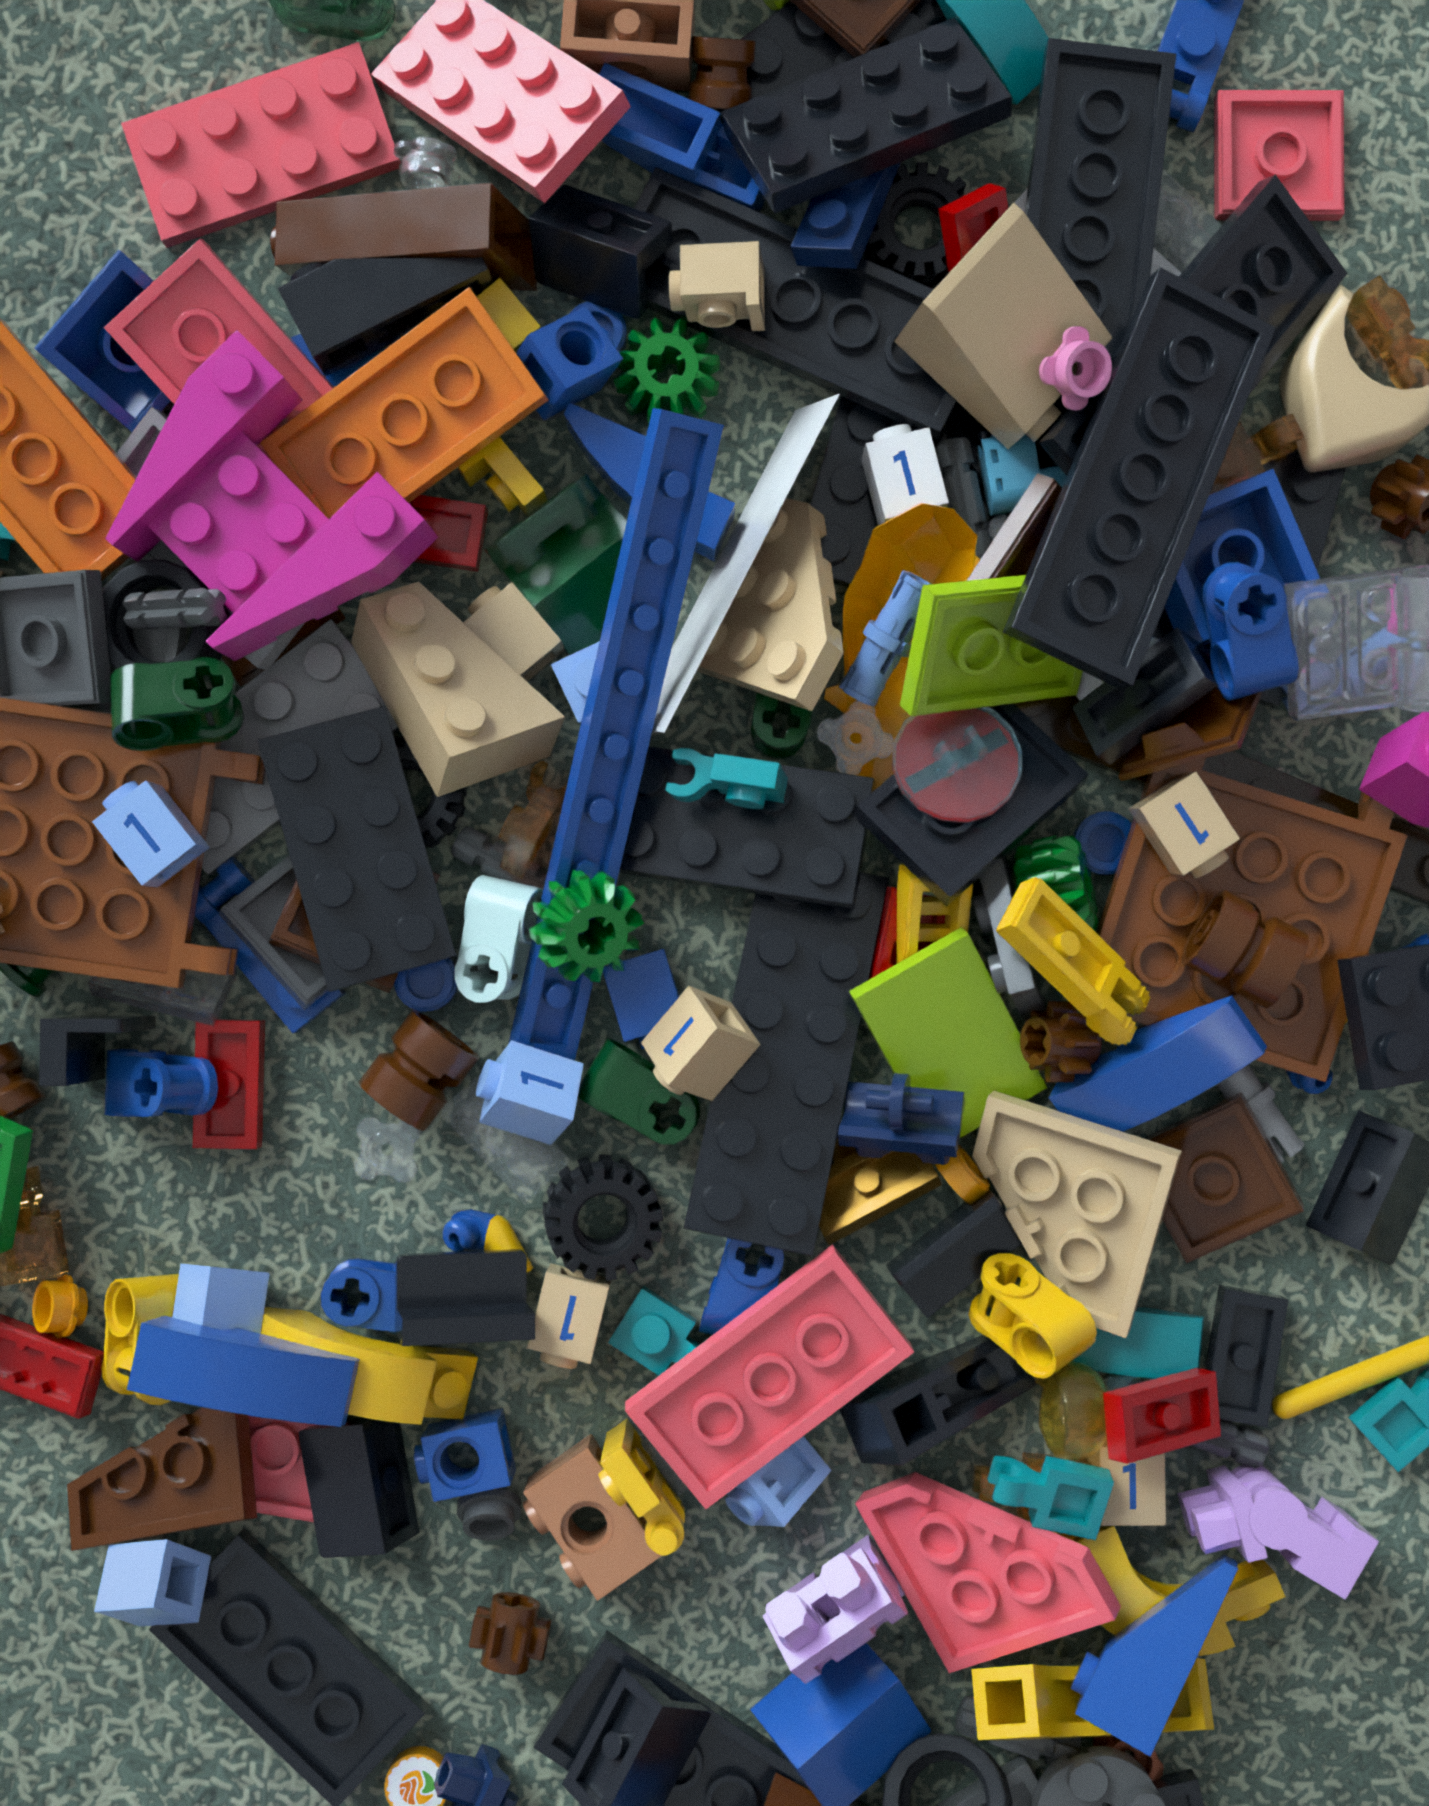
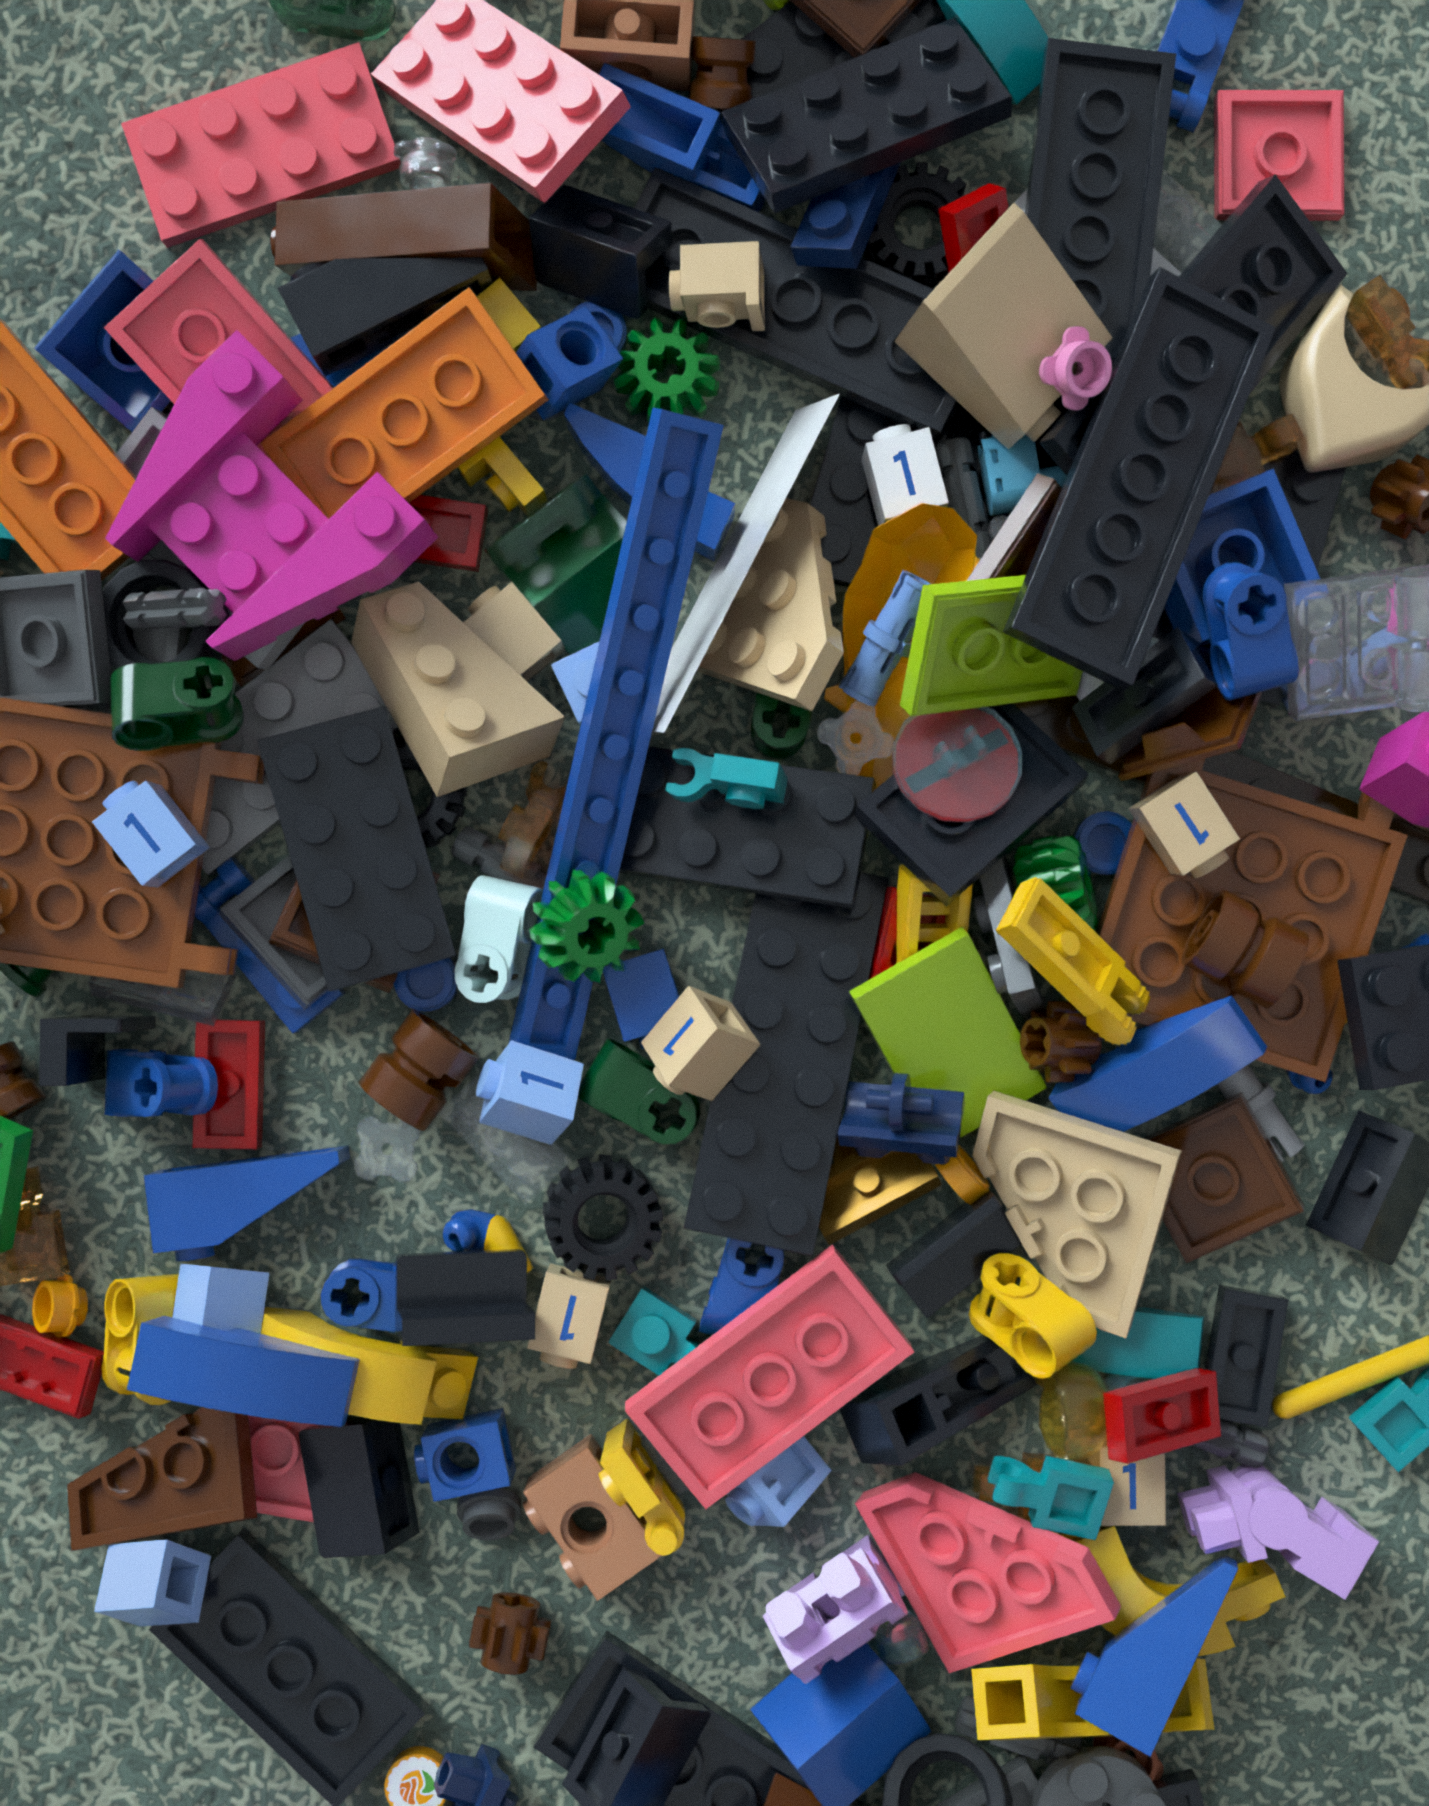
(212, 1202): none -> blue slope
(902, 1640): none -> clear light blue hinge

